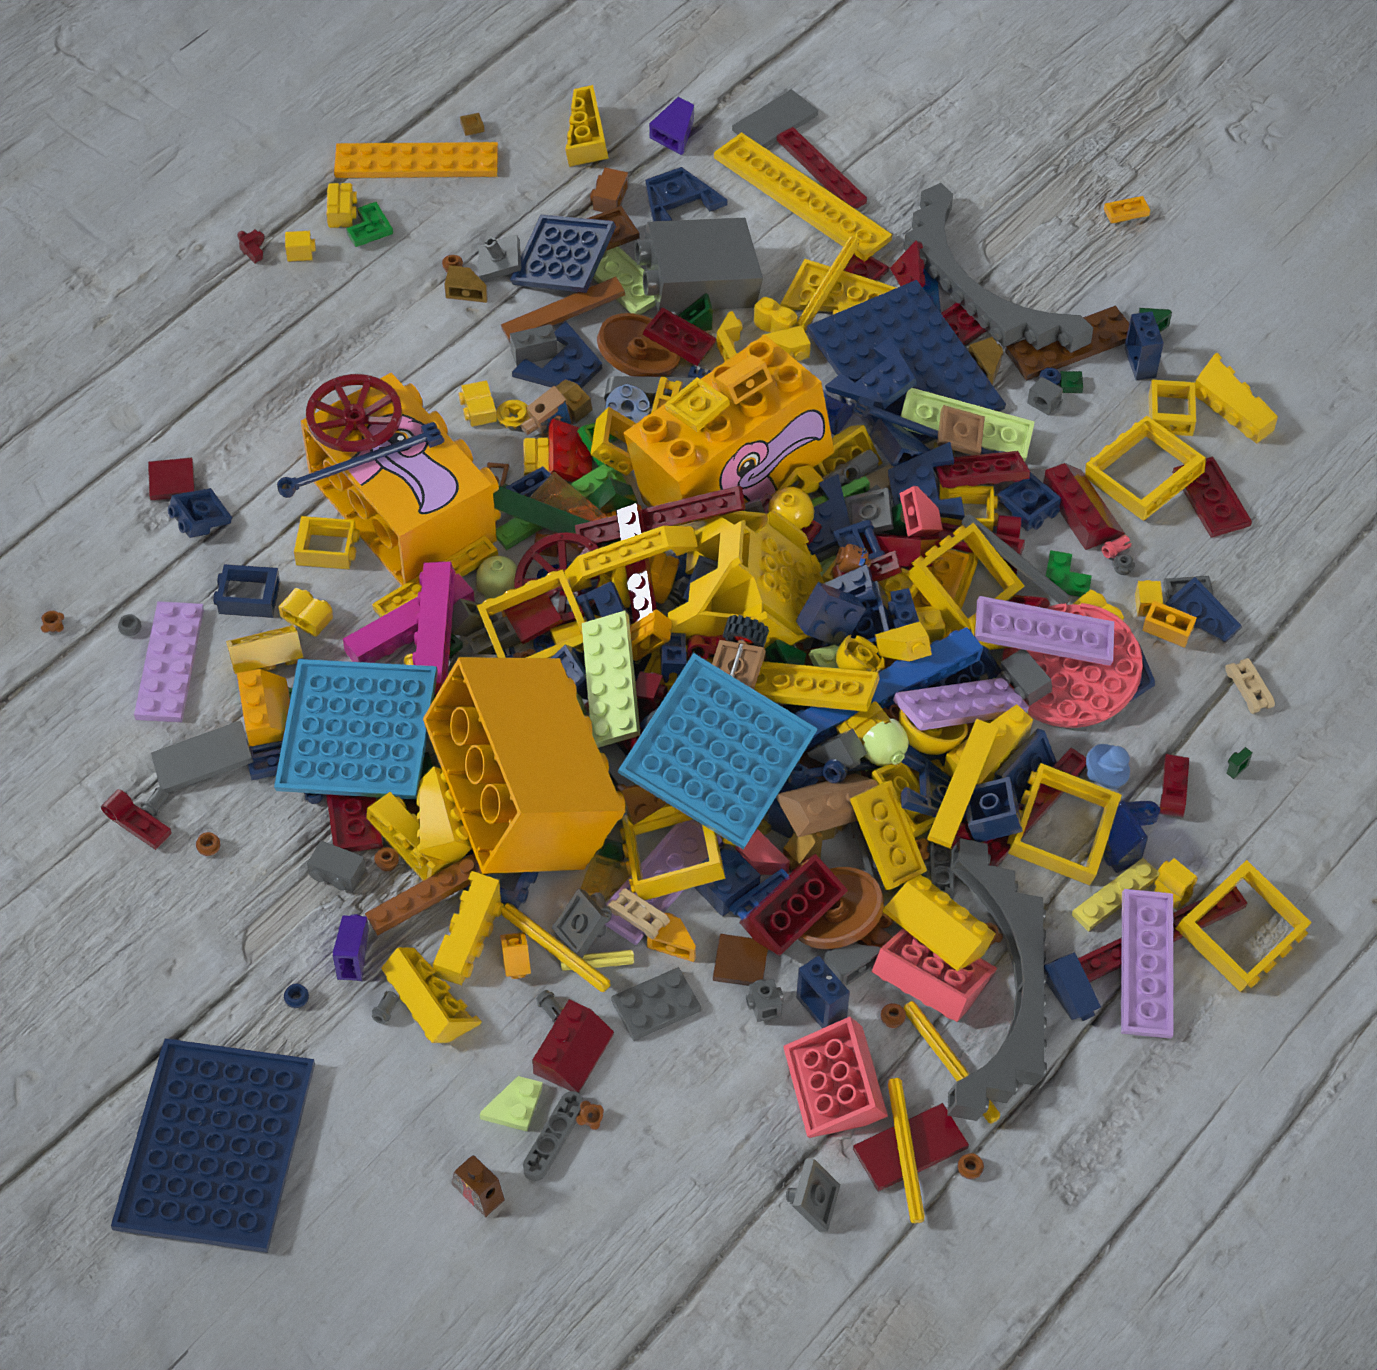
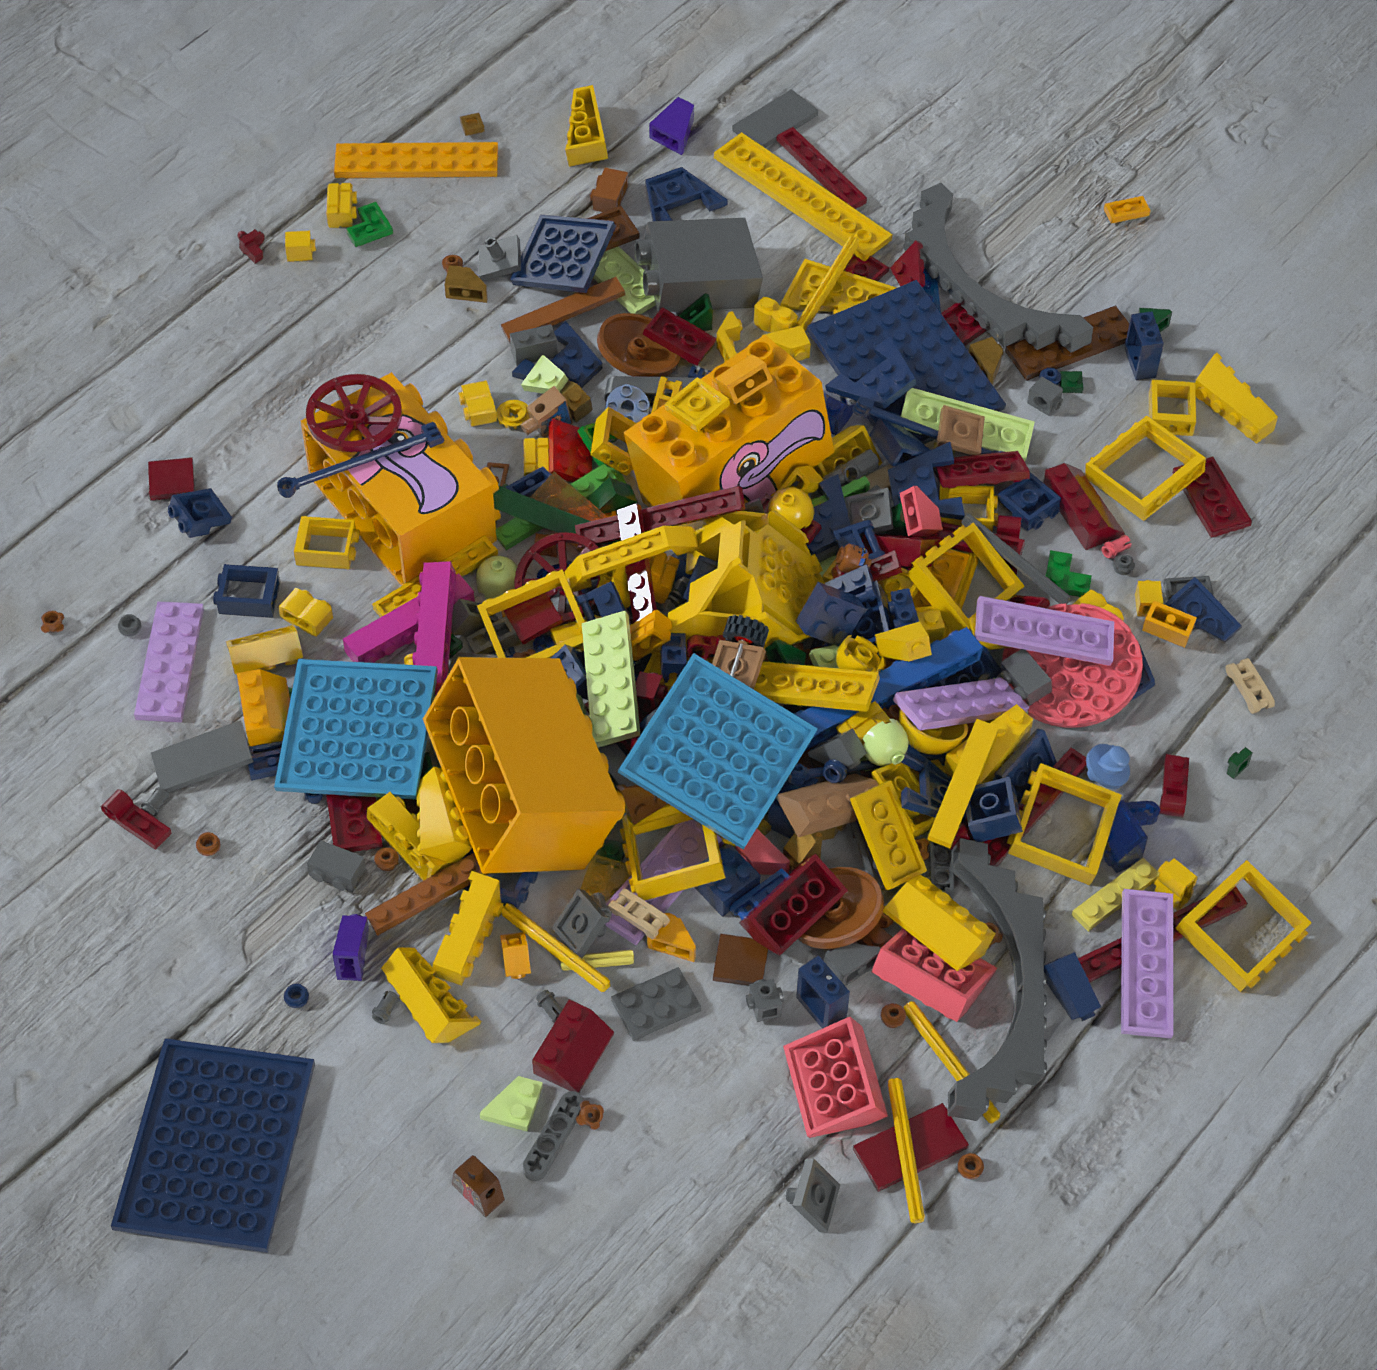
(544, 376): none -> yellowish green wing

